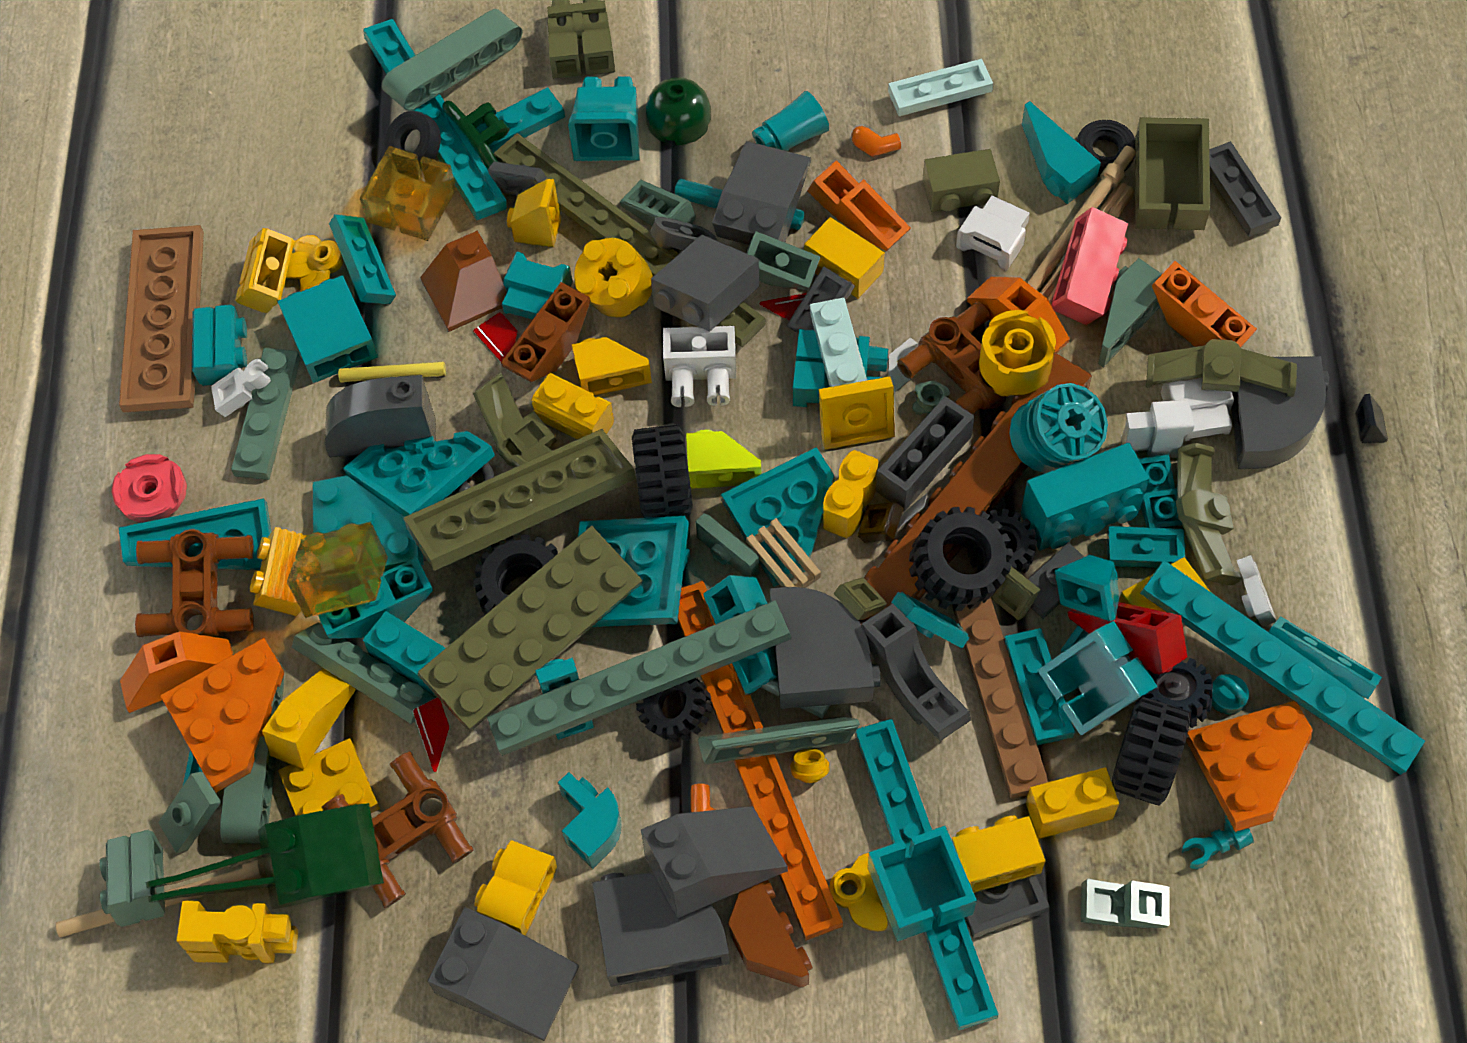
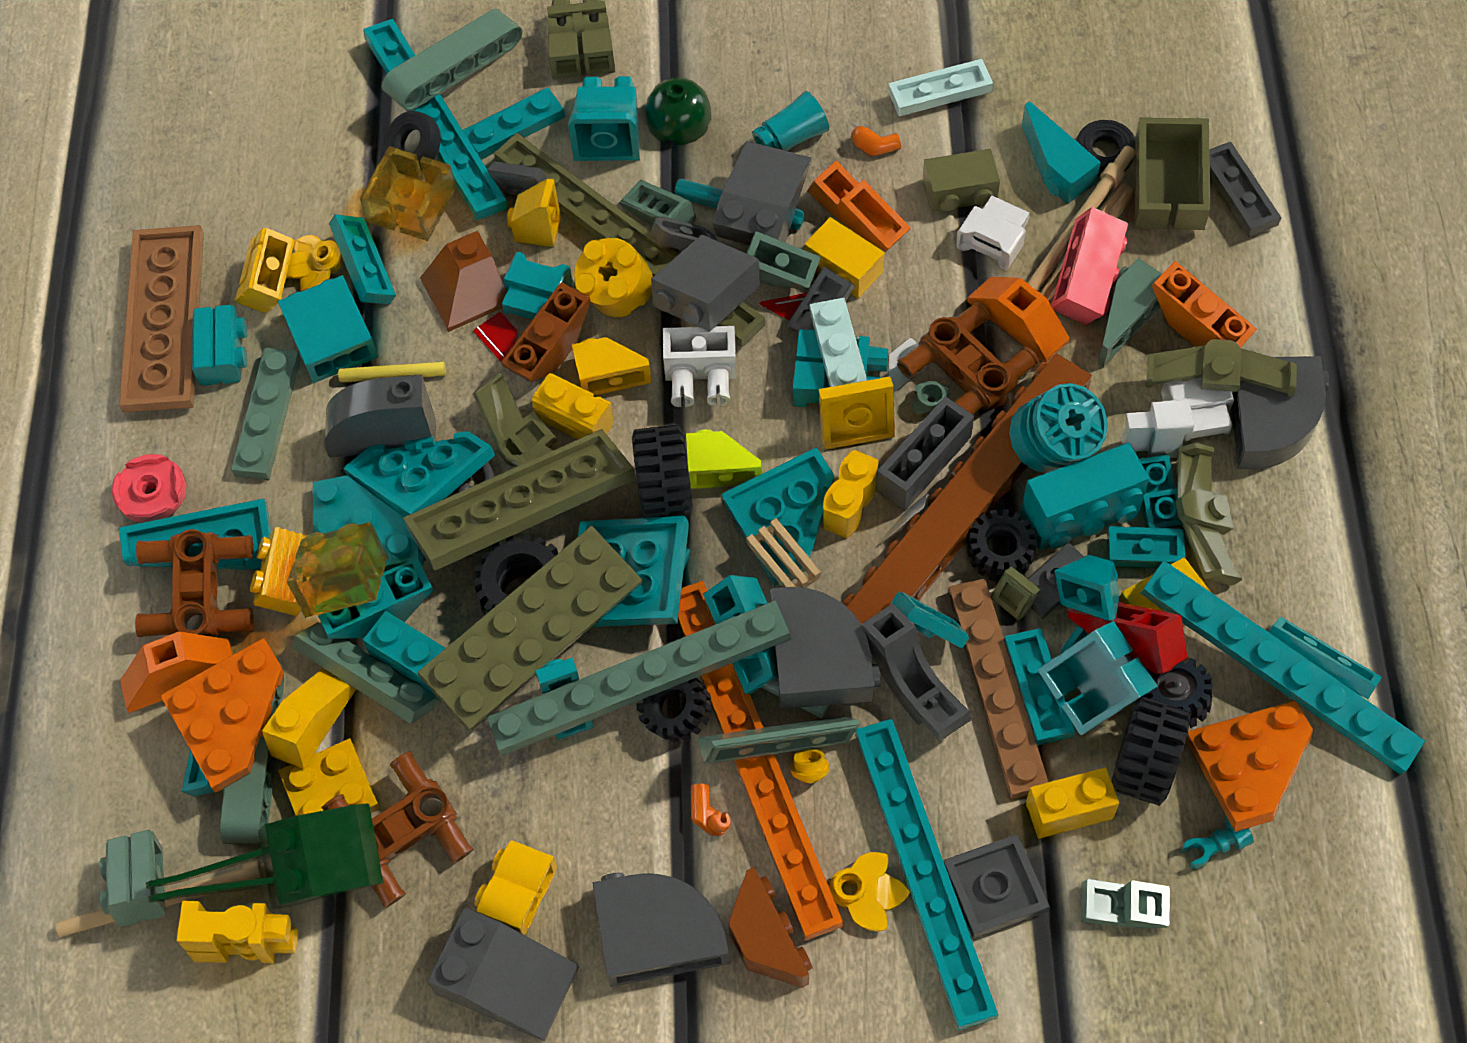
(189, 812): sand green plate -> none
(236, 387): white plate -> none
(433, 729): red sticker -> none
(468, 125): dark green piece -> none
(596, 826): teal brick -> none
(710, 856): dark grey slope -> none
(727, 547): sand green plate -> none
(860, 598): olive tile -> none
(880, 522): dark brown tile -> none
(923, 886): teal piece -> none
(980, 539): black tyre -> none
(999, 852): yellow brick -> none
(1017, 353): yellow brick -> none
(1229, 694): teal tile -> none
(1256, 600): white plate -> none
(1370, 421): black slope -> none

